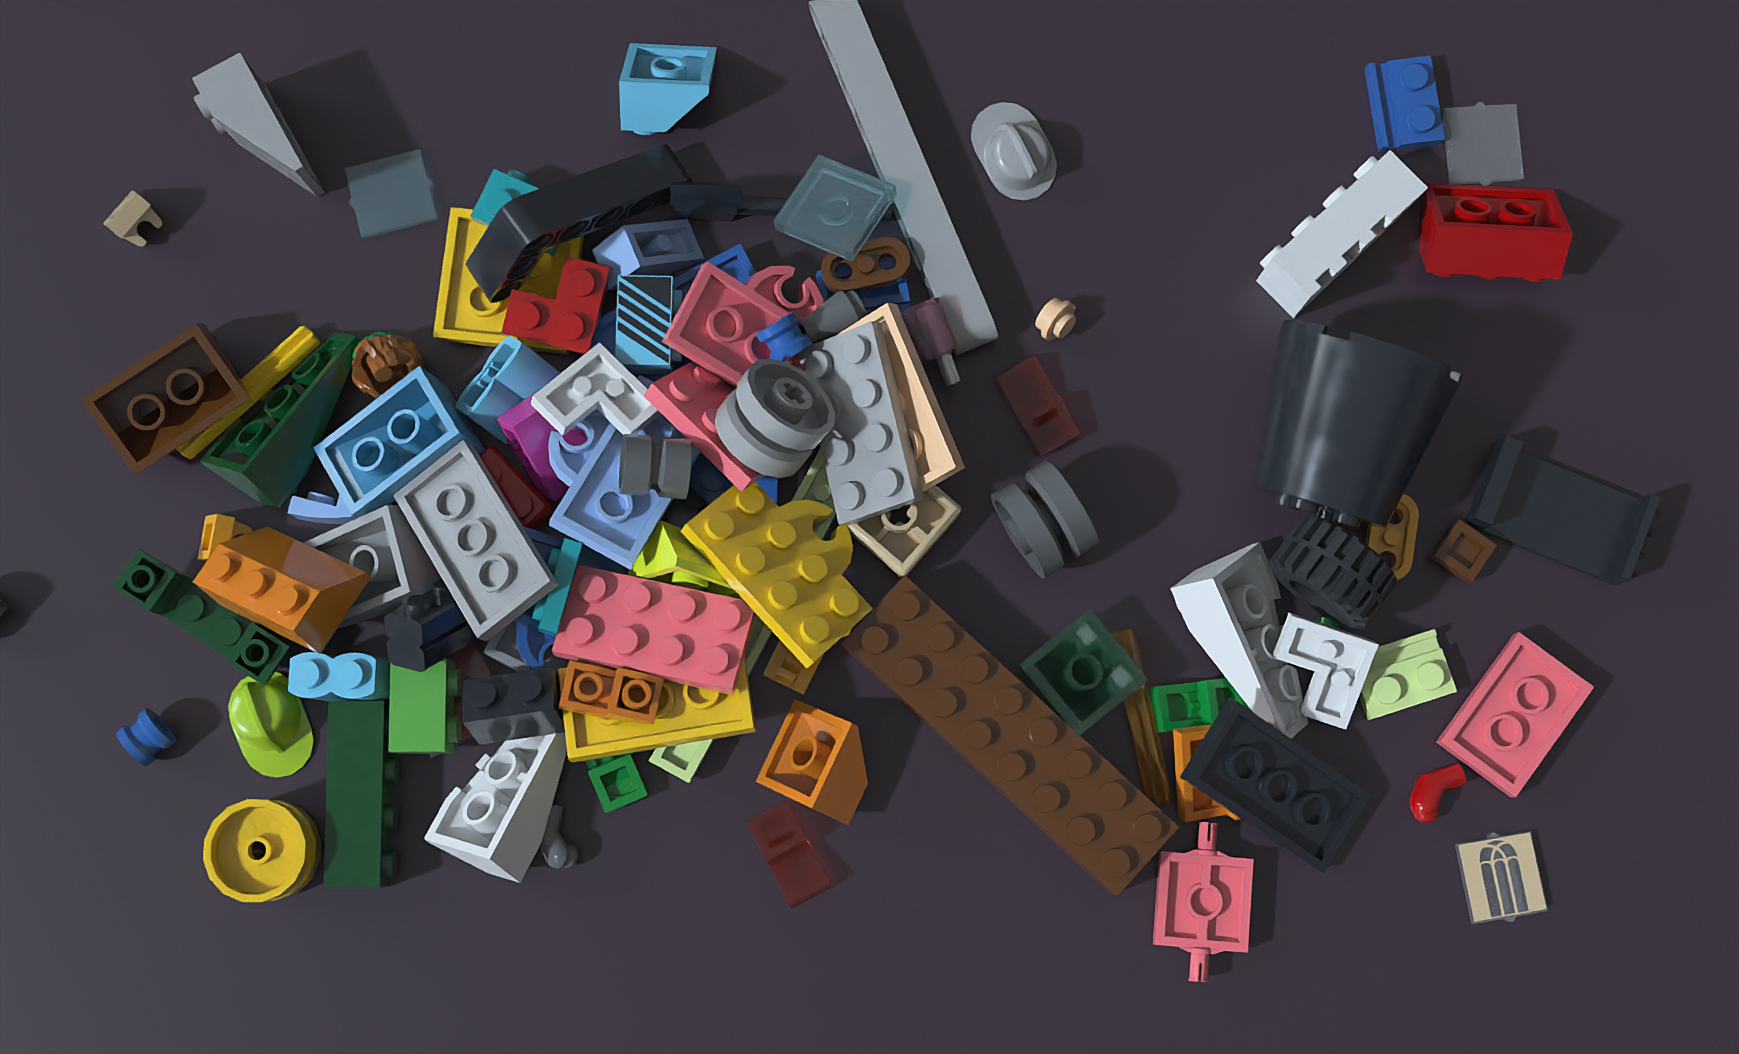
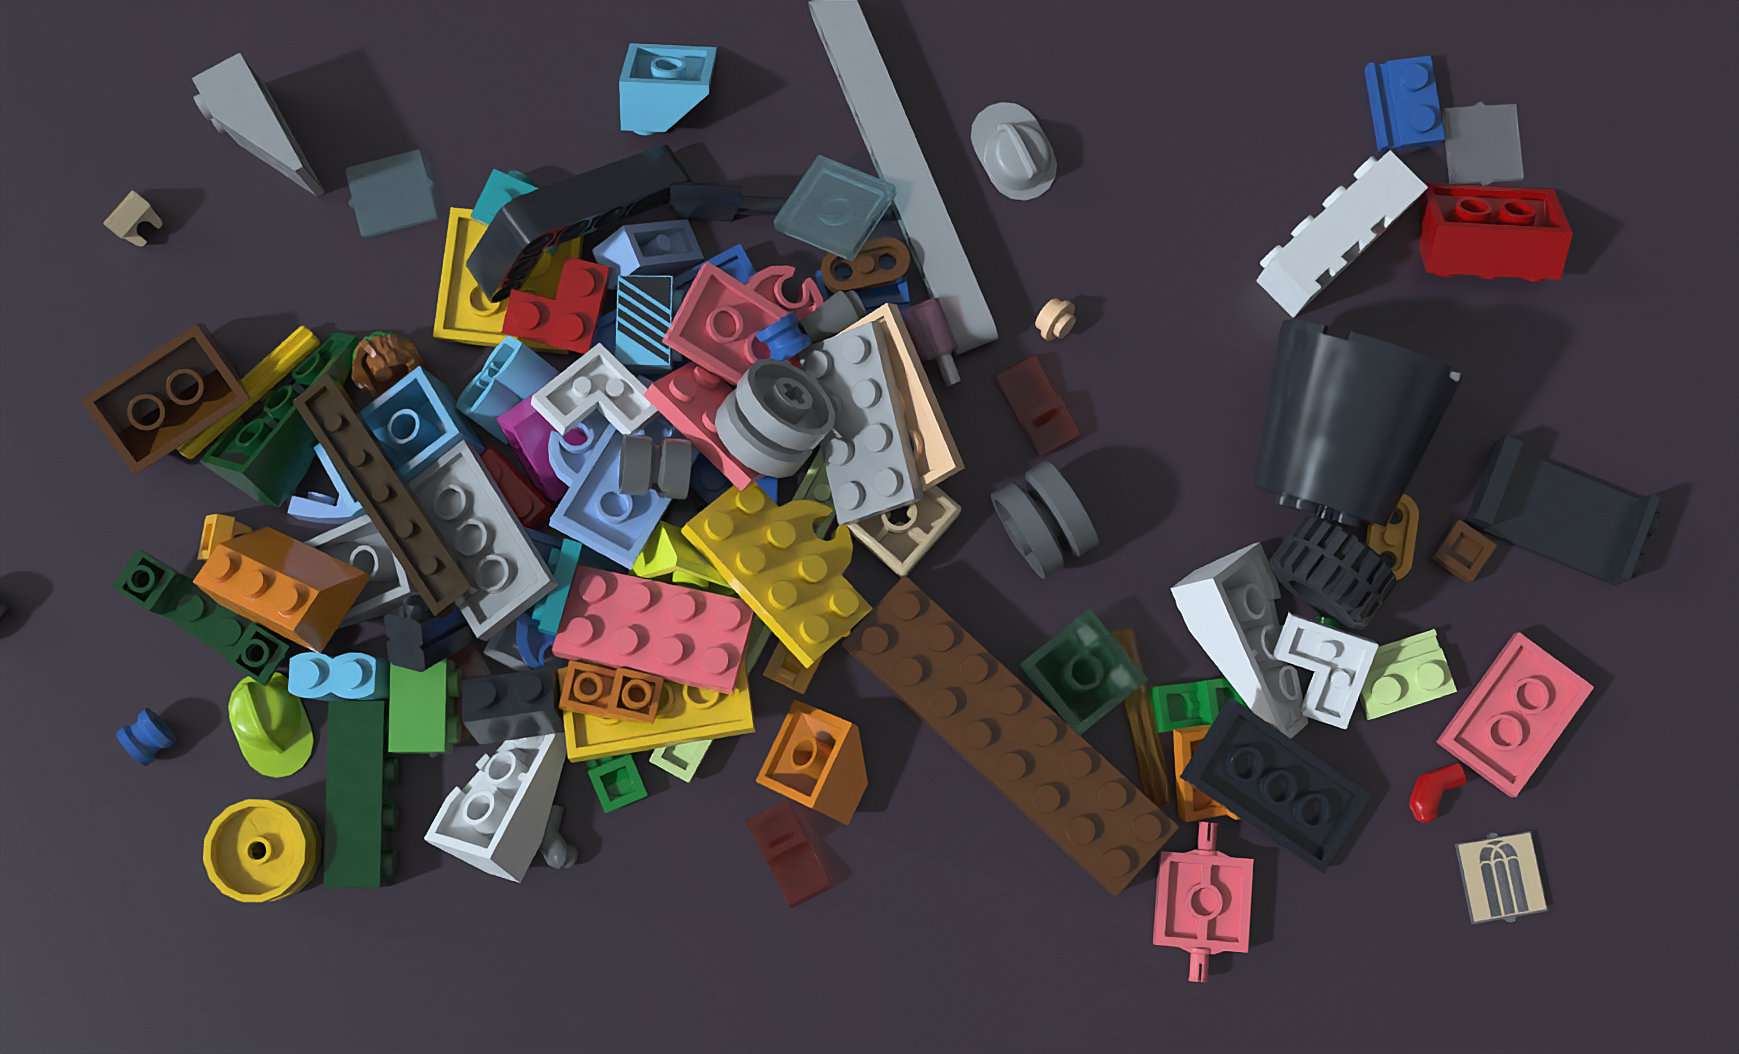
(385, 496): none -> dark brown plate

